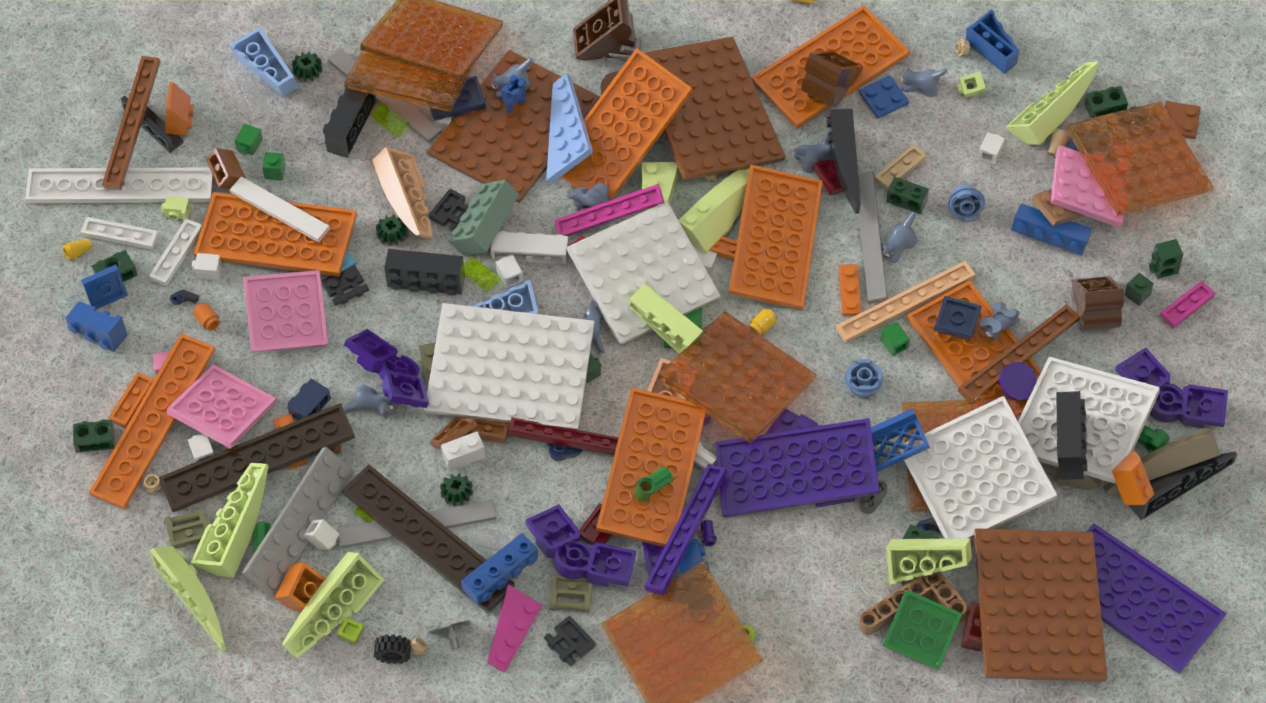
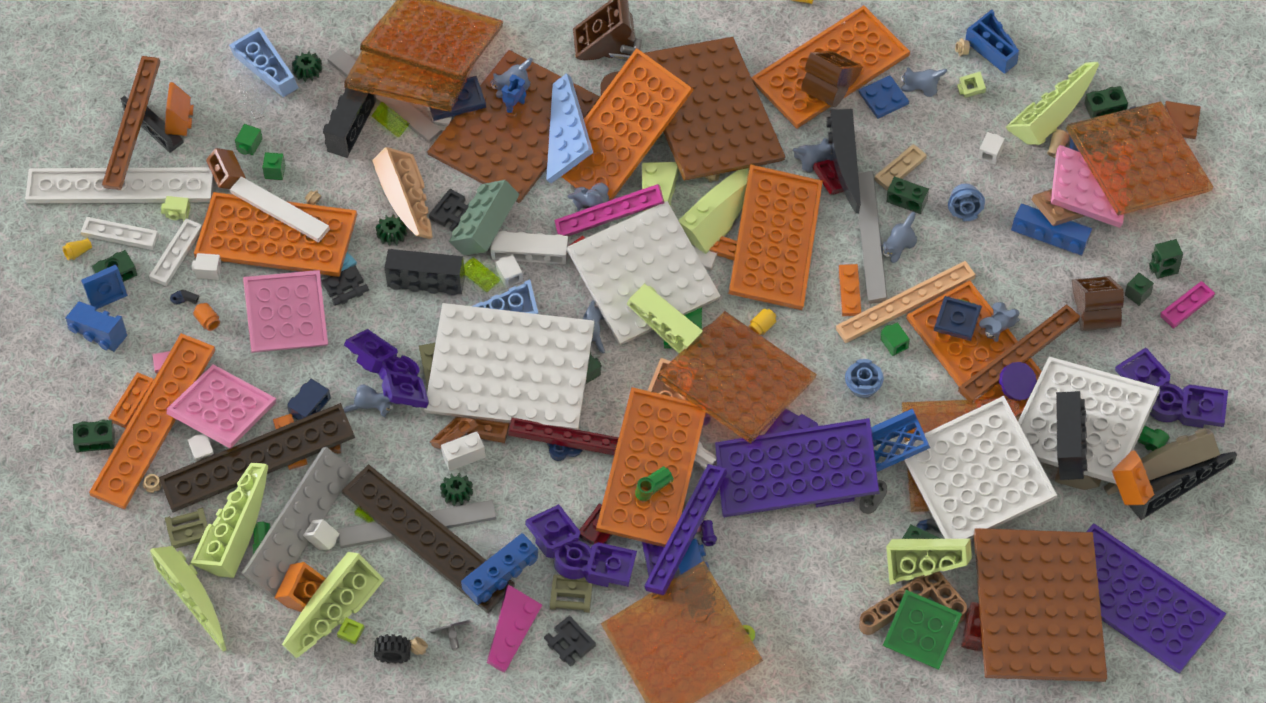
(313, 197): none -> tan plate

